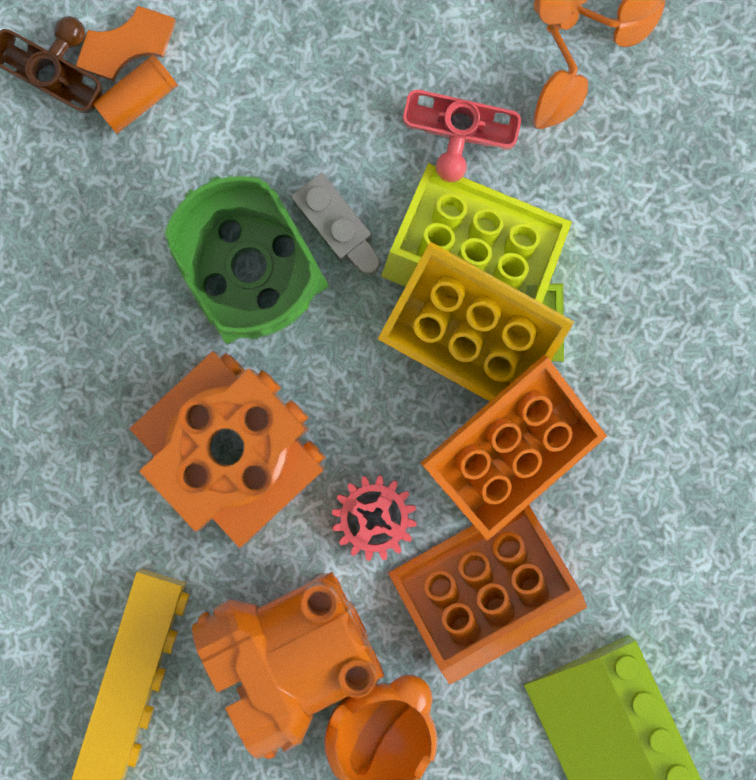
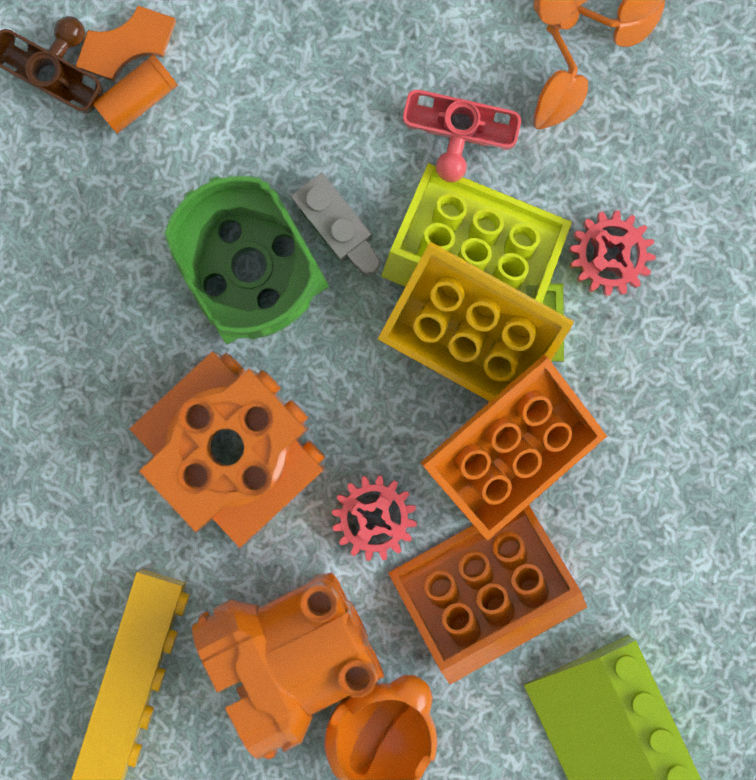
(599, 239): none -> coral gear

